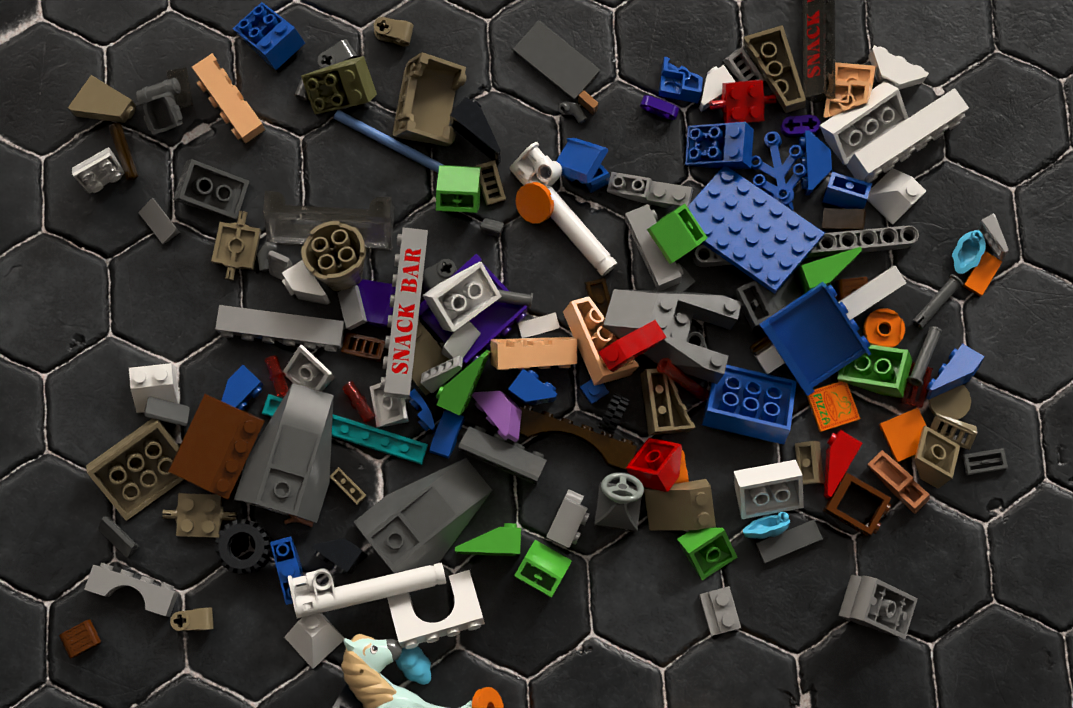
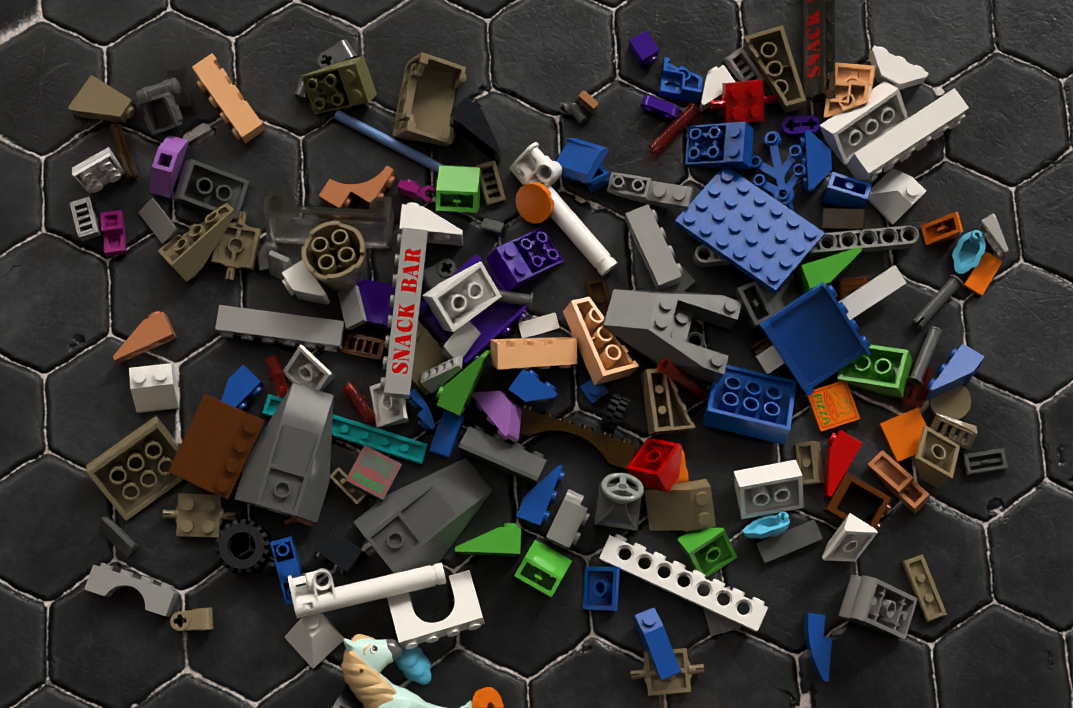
(80, 638): reddish brown piece -> none
(89, 233): none -> light grey slope
(114, 233): none -> magenta slope
(148, 335): none -> nougat slope
(166, 411): dark grey slope -> none
(167, 165): none -> medium lavender slope
(191, 251): none -> dark tan wedge
(269, 35): blue slope -> none
(340, 195): none -> nougat arch
(373, 473): none -> dark grey tile
(395, 32): dark tan piece -> none
(412, 189): none -> magenta plate
(438, 229): none -> white slope
(524, 259): none -> dark purple slope
(535, 502): none -> blue slope
(556, 60): dark grey tile -> none
(601, 588): none -> blue slope
(610, 556): none -> white brick
(632, 345): red slope -> none
(644, 49): none -> dark purple brick
(656, 643): none -> blue slope
(675, 128): none -> clear red pin
(675, 684): none -> dark tan plate
(677, 233): bright green slope -> none
(818, 645): none -> blue slope
(849, 540): none -> white slope
(892, 320): orange tile -> none
(924, 588): none -> dark tan tile
(942, 229): none -> orange slope

